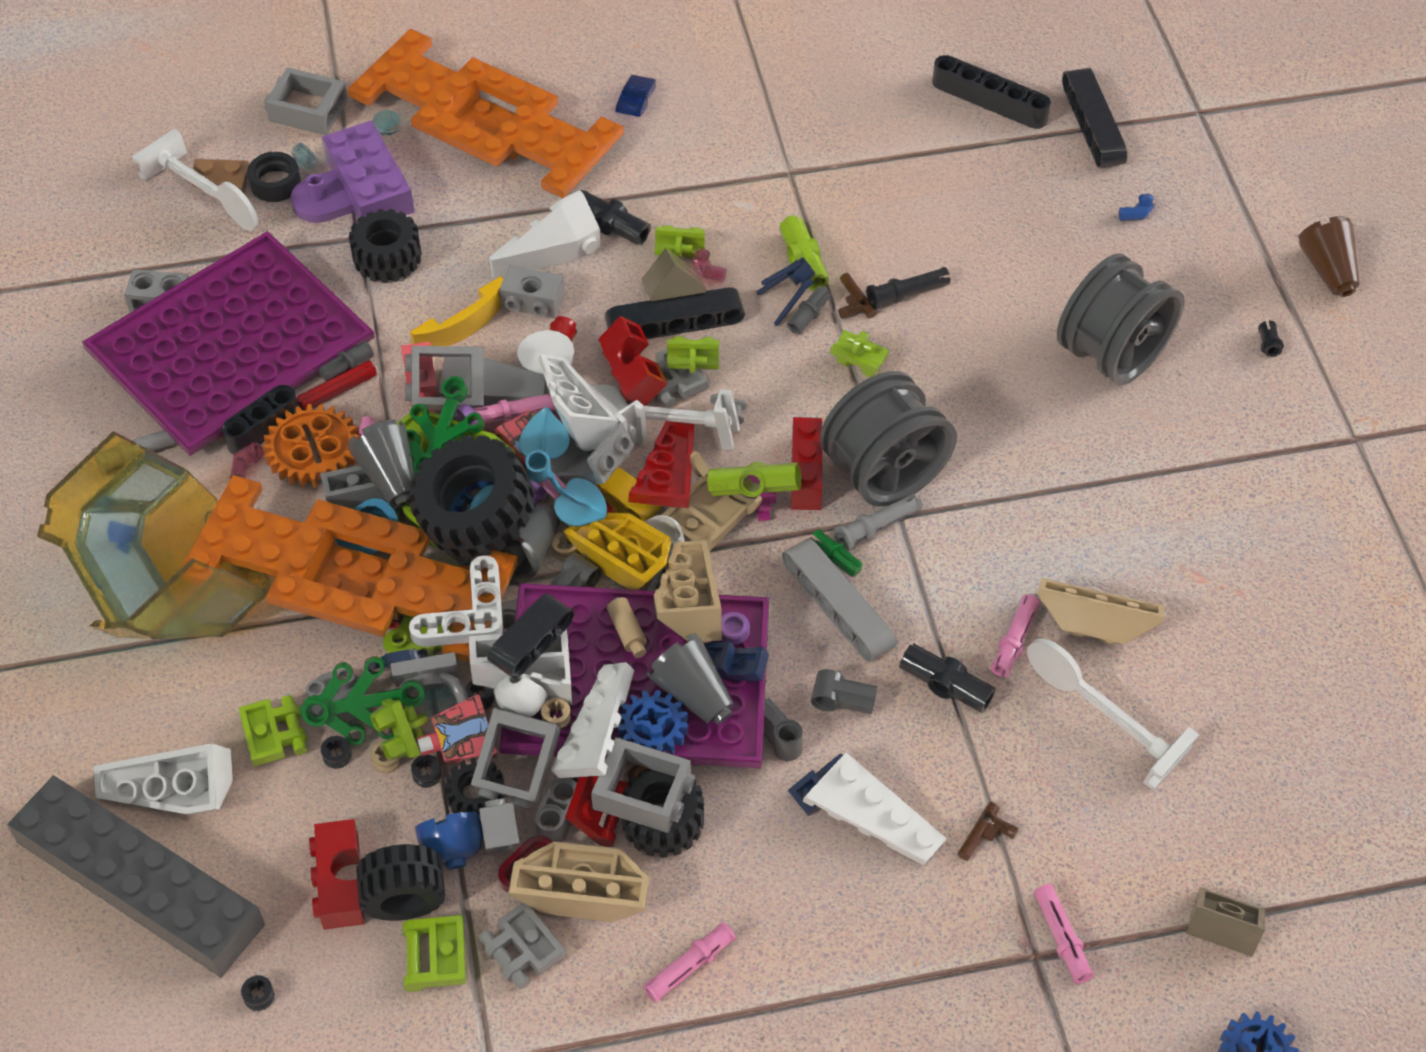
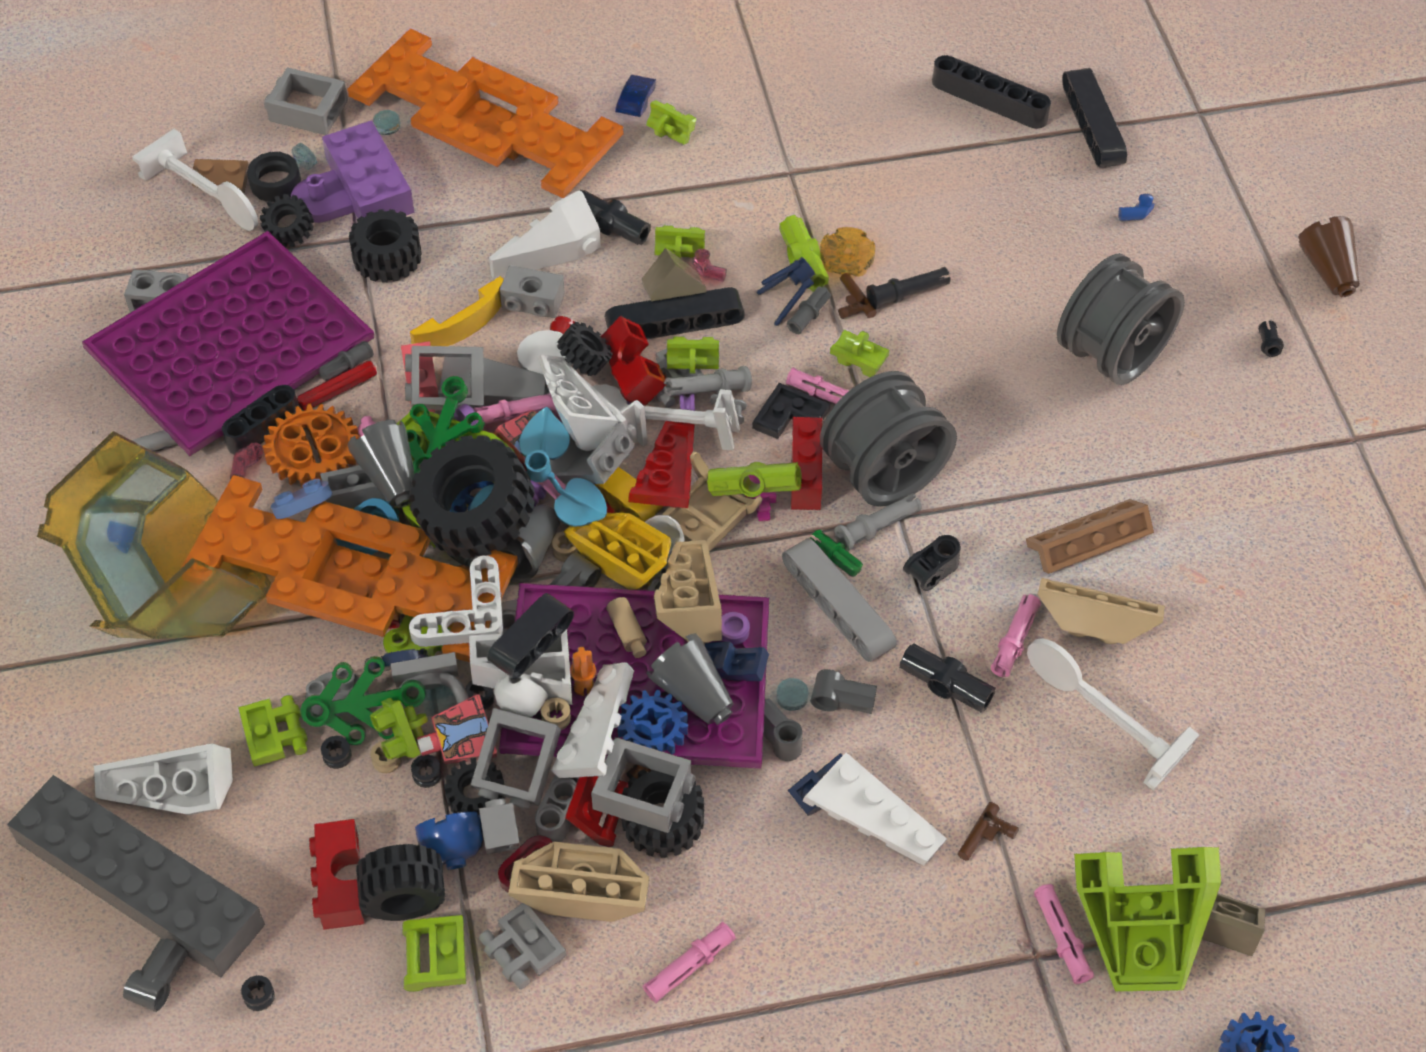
(152, 983): none -> dark grey piece
(286, 207): none -> black tyre
(311, 494): none -> medium blue plate
(583, 671): none -> orange axle
(584, 348): none -> black tyre
(669, 122): none -> lime hips
(687, 403): none -> medium lavender bush
(721, 379): none -> light grey pin
(784, 405): none -> black tile
(792, 694): none -> clear light blue tile
(797, 379): none -> bright pink pin
(854, 263): none -> clear yellow plate
(930, 565): none -> black piece
(1091, 535): none -> medium nougat fence
(1149, 930): none -> lime wedge

